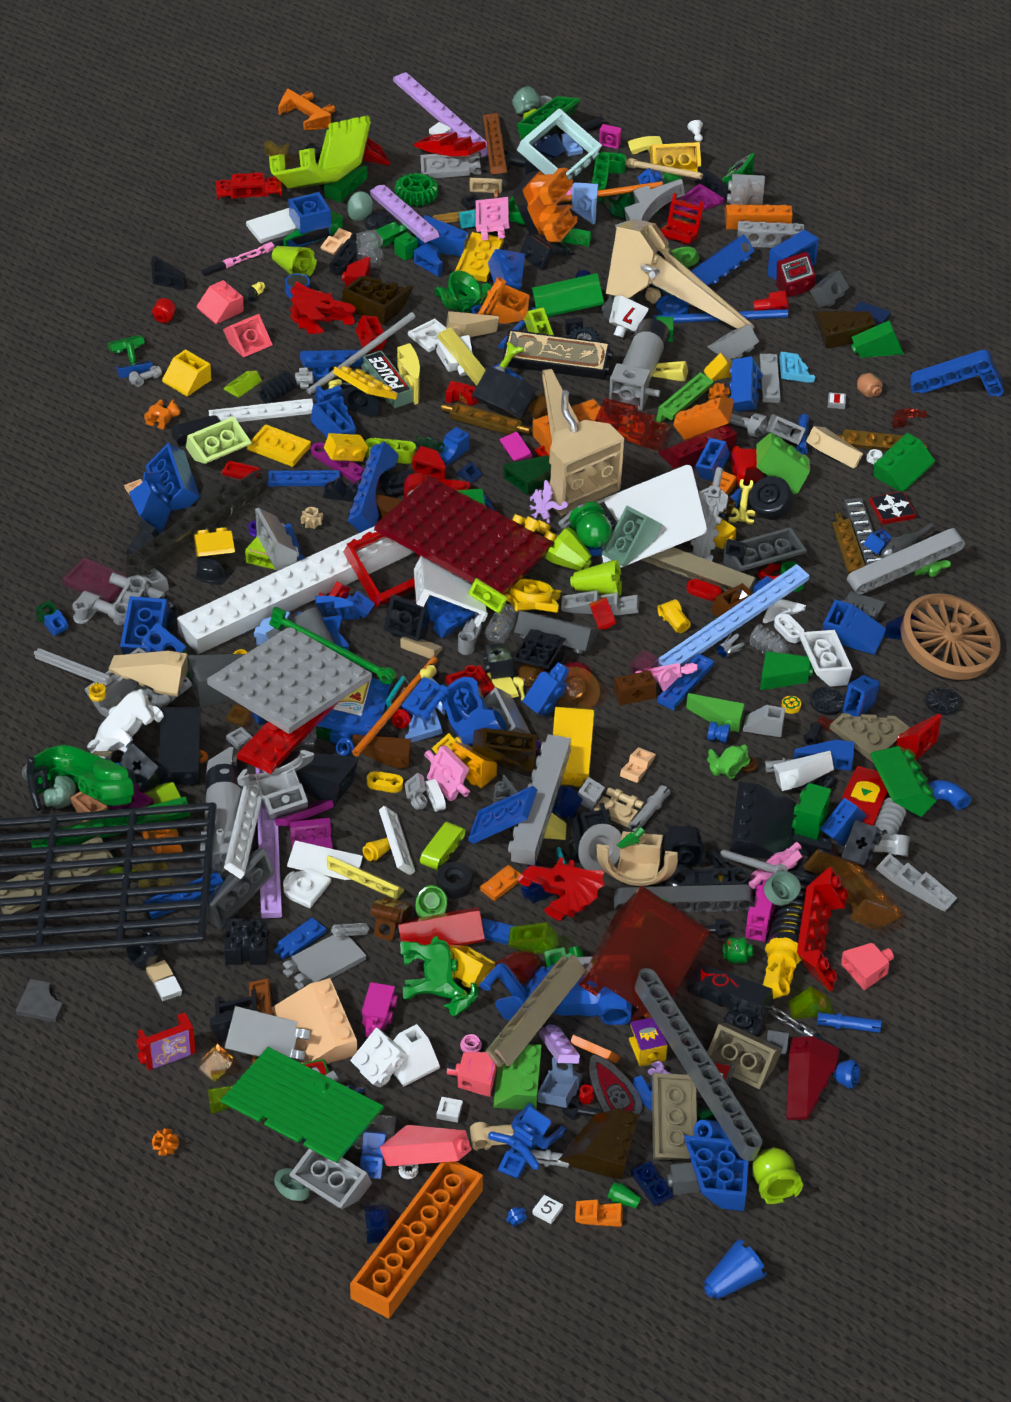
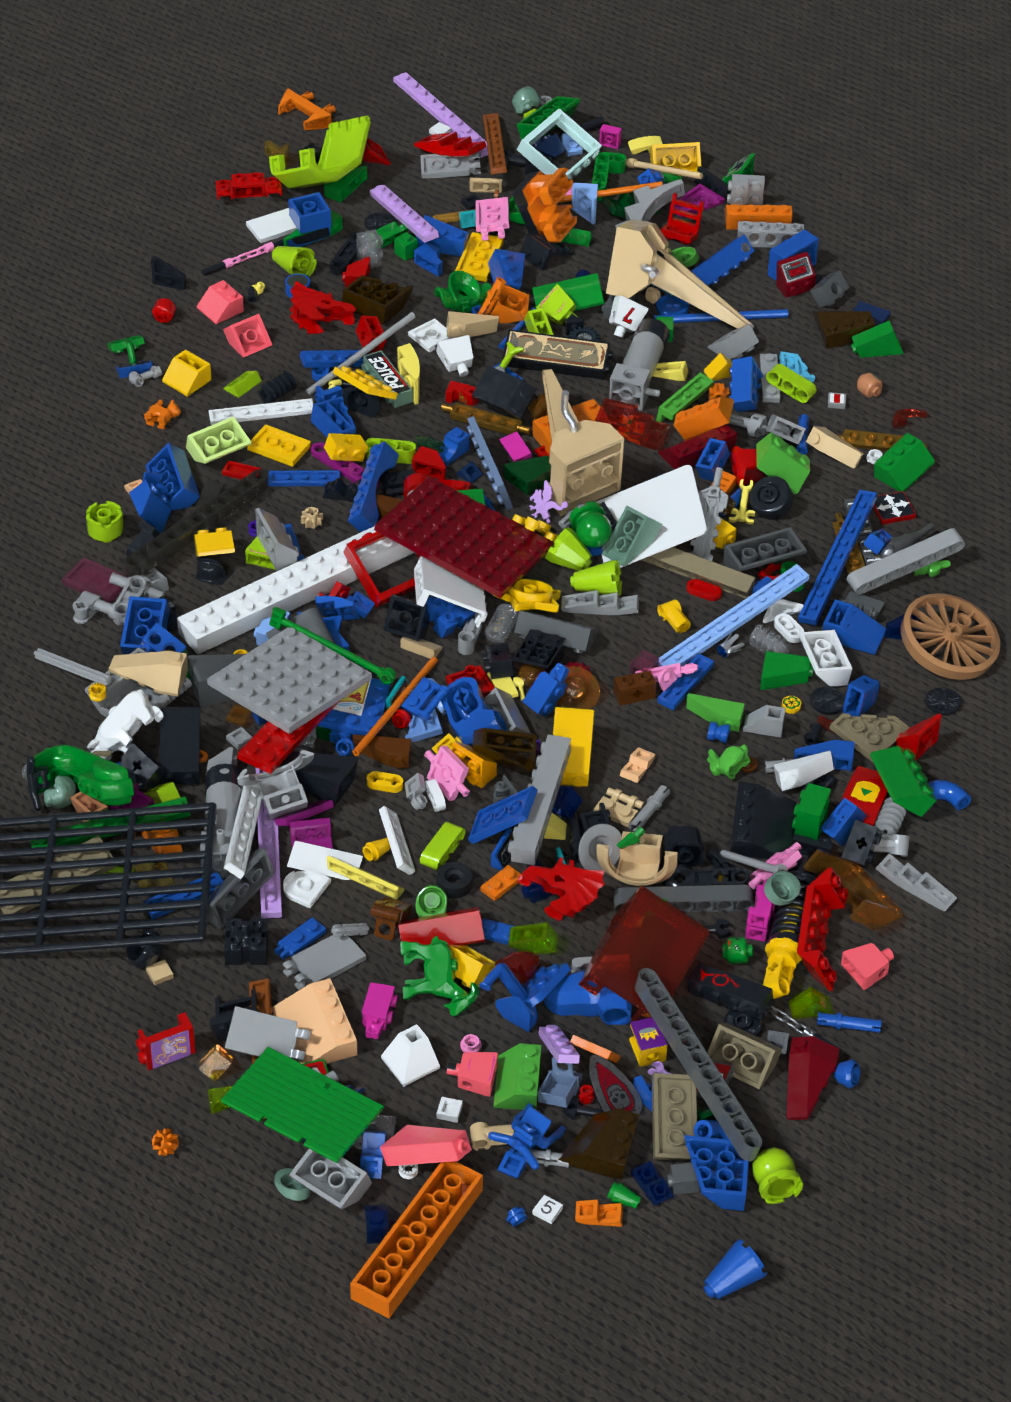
(38, 1002): flat silver tile -> none
(51, 619): blue leg -> none
(104, 521): none -> lime brick
(168, 988): white tile -> none
(182, 430): black beam -> none
(304, 378): light grey gear -> none
(333, 244): light nougat slope -> none
(359, 206): sand green hat -> none
(378, 1058): white plate -> none
(416, 189): green gear -> none
(430, 672): light yellow arm -> none
(462, 354): light yellow slope -> none
(488, 463): none -> sand blue plate
(488, 596): lime slope -> none
(500, 857): none -> slope
(535, 1011): dark tan piece -> none
(553, 955): green plate -> none
(558, 306): none -> lime torso
(590, 793): light grey brick -> none
(602, 613): red bracket -> none
(695, 127): white piece -> none
(730, 599): reddish brown slope -> none
(735, 548): black slope -> none
(776, 301): red piece -> none
(791, 383): none -> lime beam
(837, 557): none -> blue plate
(959, 369): blue beam -> none

